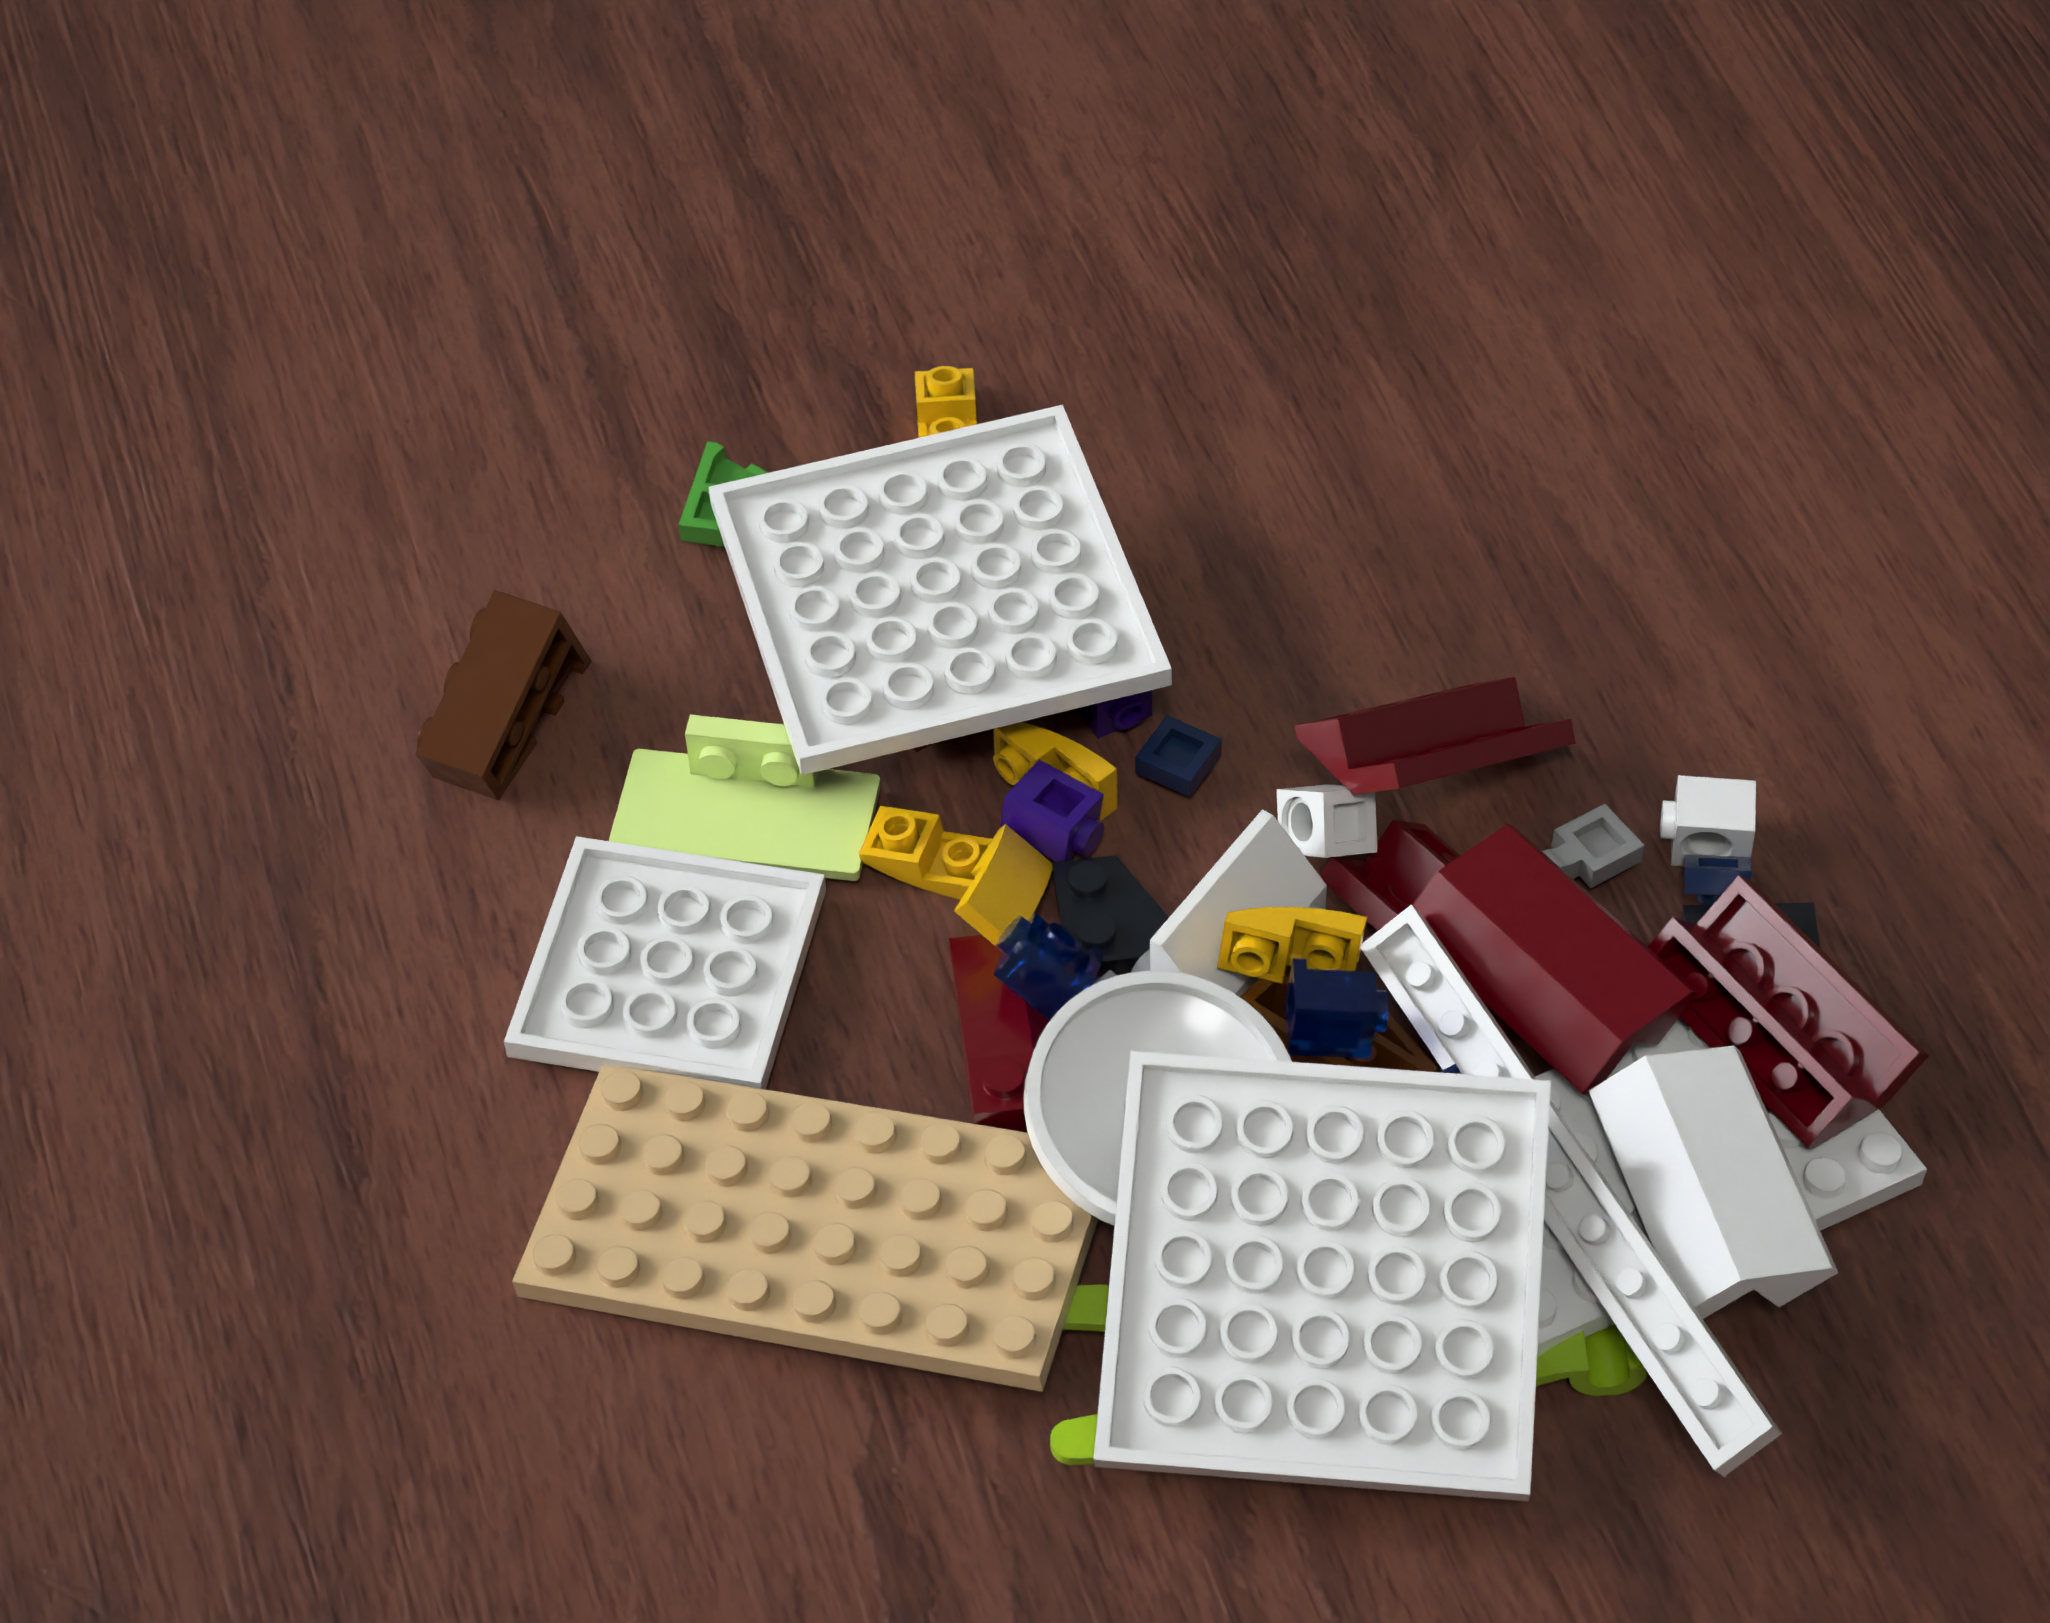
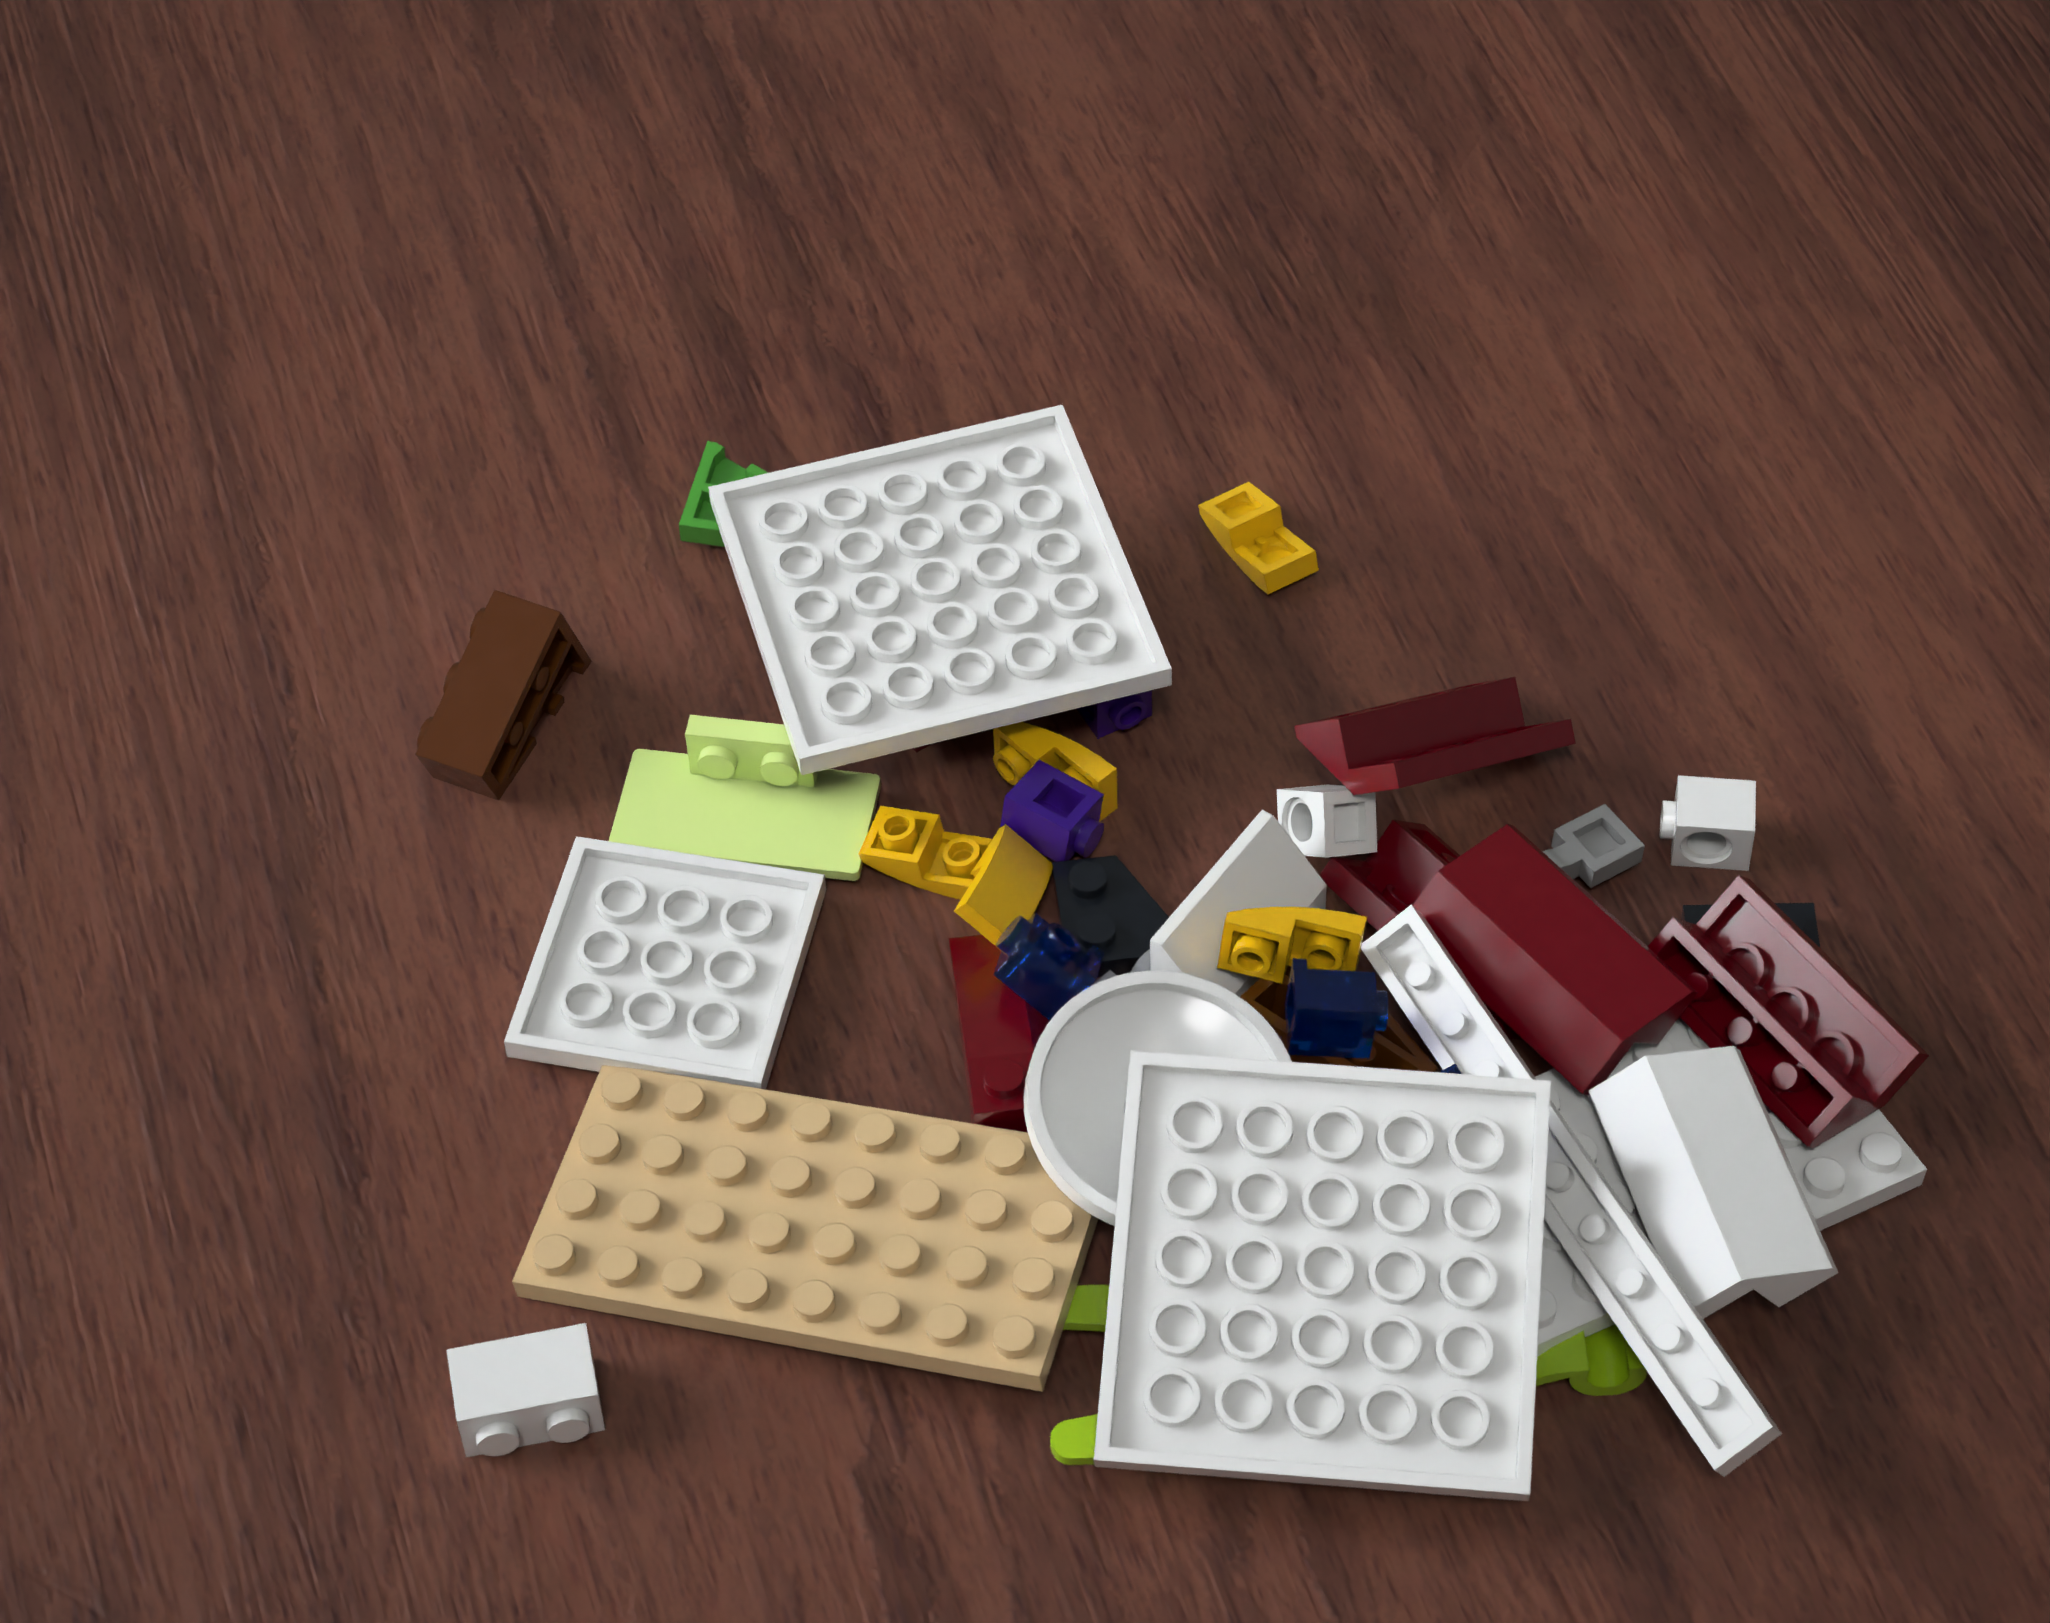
(525, 1391): none -> white brick
(945, 399): yellow slope -> none
(1178, 756): dark blue plate -> none
(1254, 536): none -> yellow slope
(1712, 875): dark blue plate -> none

